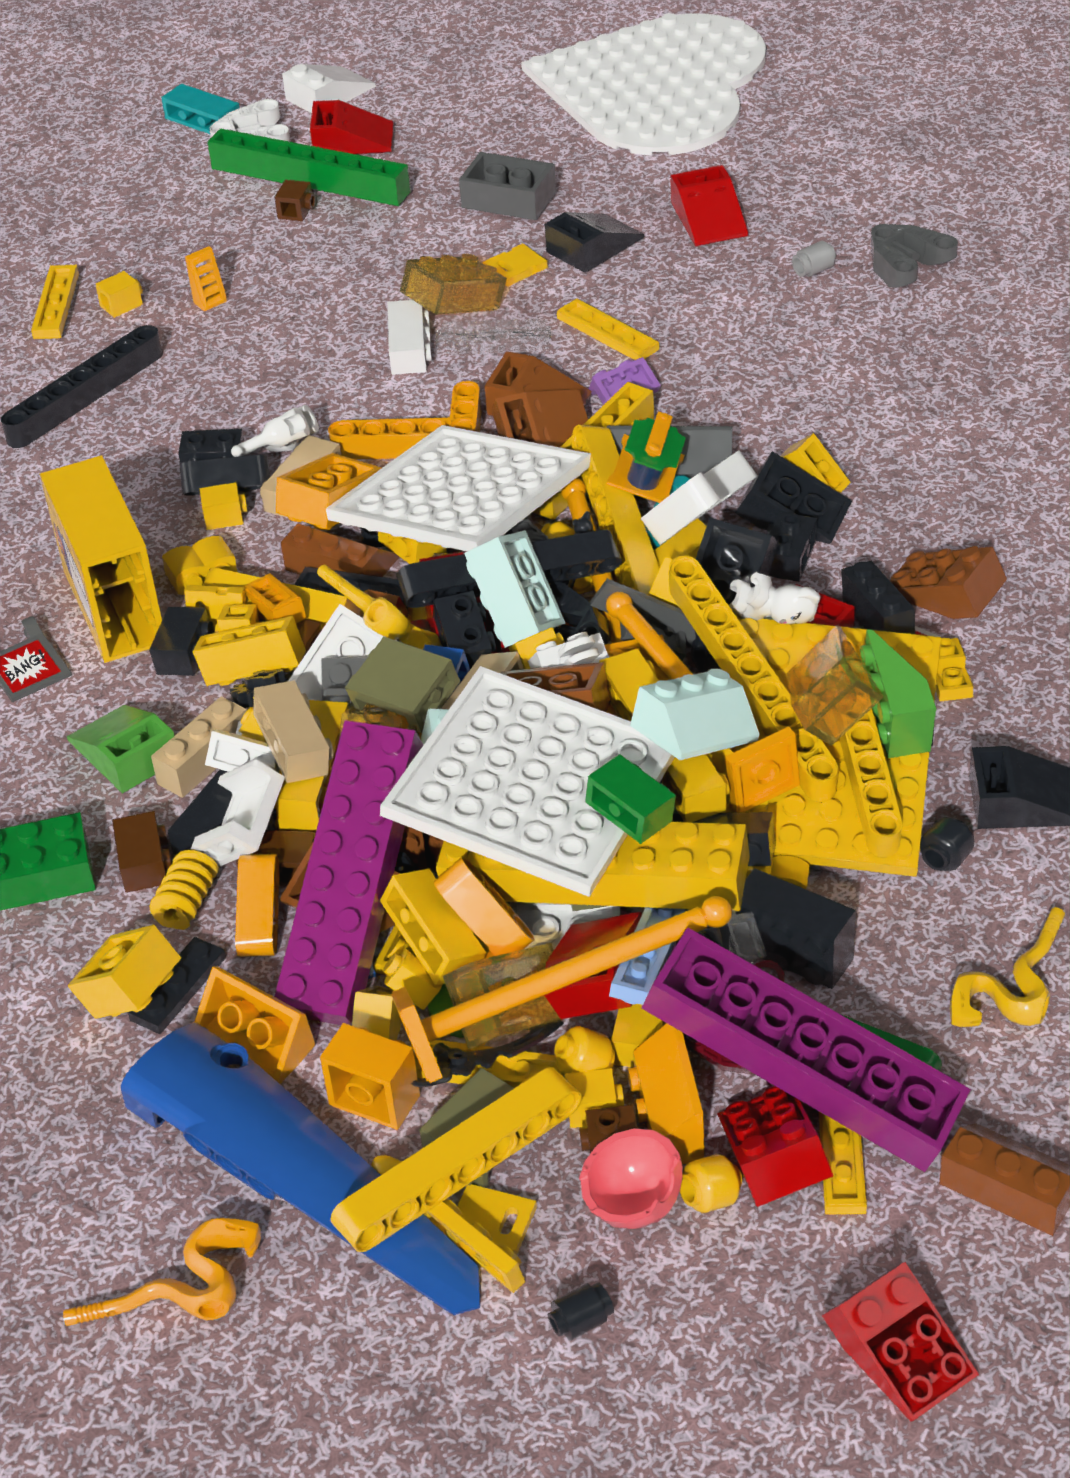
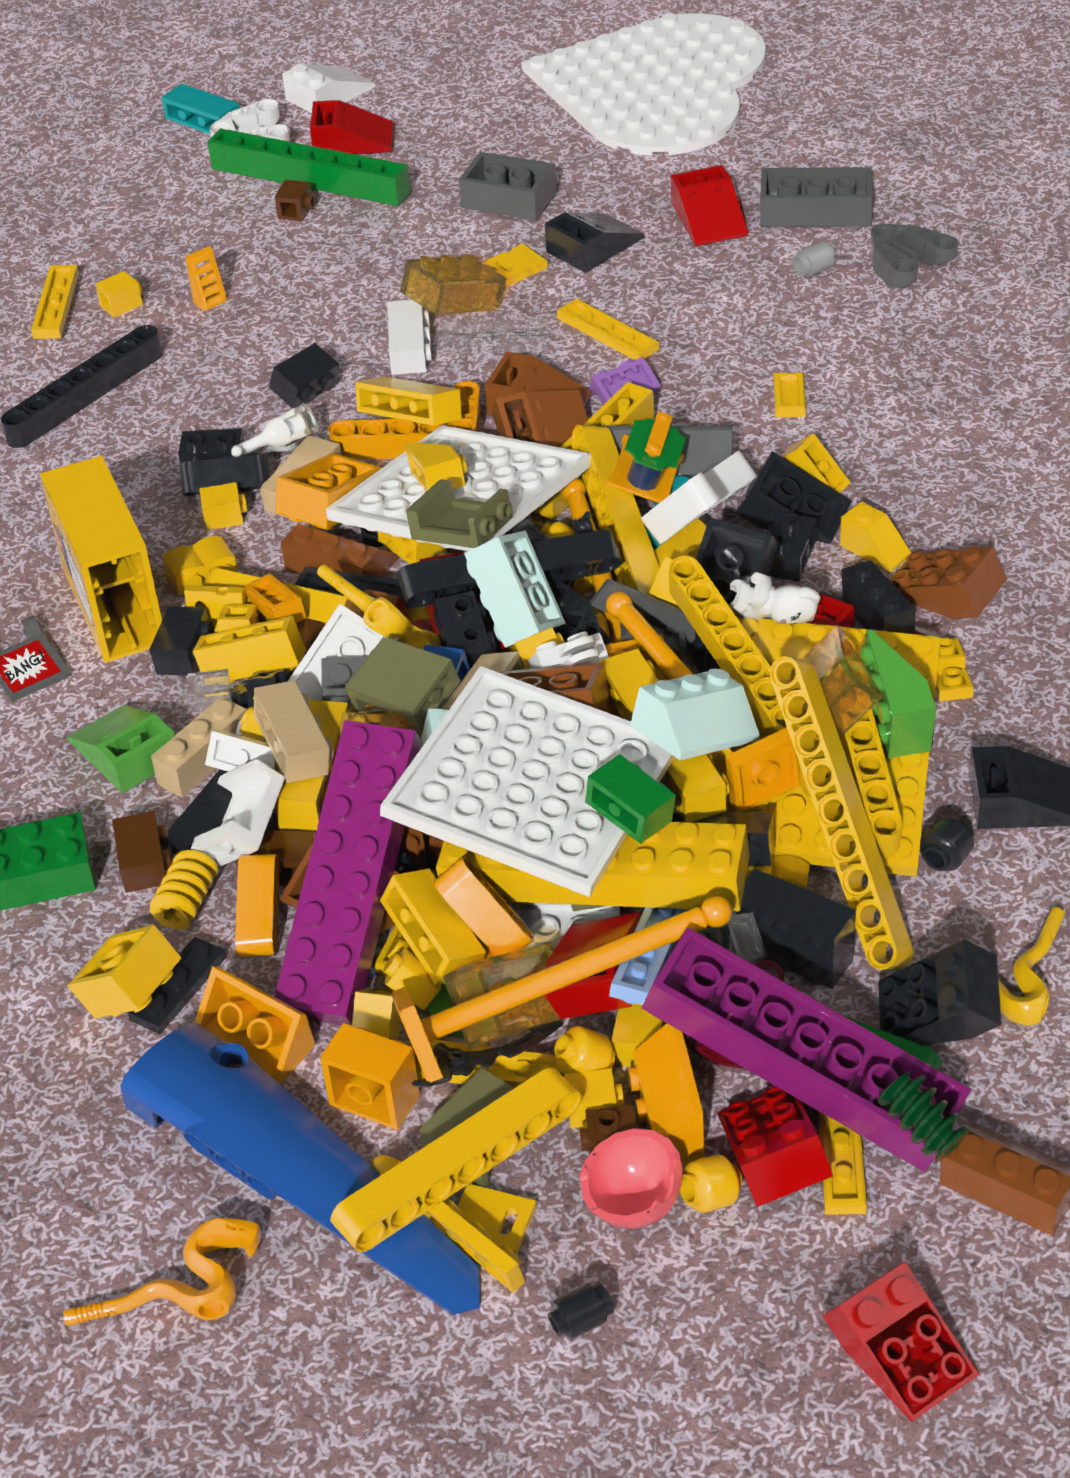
(205, 689): none -> clear brick
(304, 376): none -> black brick
(408, 400): none -> yellow brick
(435, 462): none -> yellow slope
(456, 521): none -> olive panel
(789, 395): none -> yellow tile
(816, 197): none -> dark grey brick
(853, 823): none -> yellow beam
(873, 537): none -> yellow slope
(923, 1116): none -> dark green piece
(942, 996): none -> black slope

